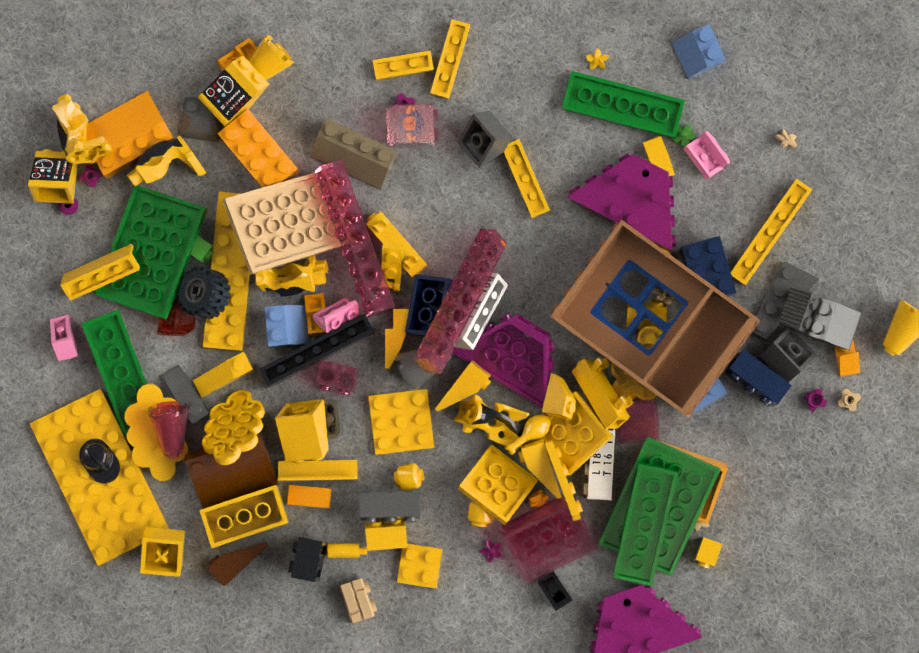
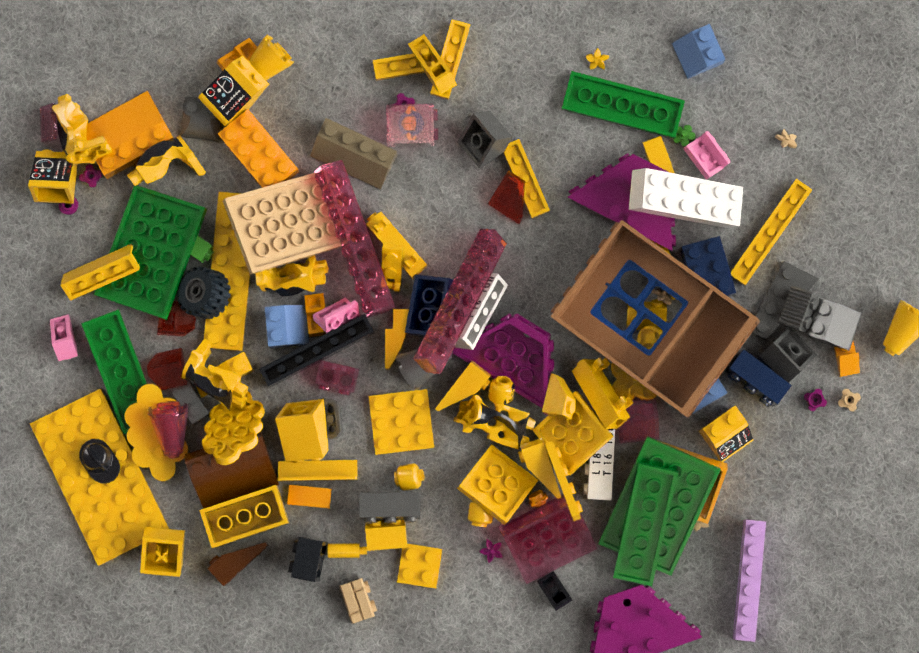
(48, 123): none -> clear pink piece
(166, 369): none -> clear red slope
(214, 381): none -> yellow hips
(432, 64): none -> yellow slope
(501, 390): none -> yellow head
(510, 197): none -> clear red wing
(534, 429): yellow piece -> none
(685, 198): none -> white brick
(707, 552): yellow brick -> none
(727, 433): none -> yellow slope
(749, 580): none -> lavender brick

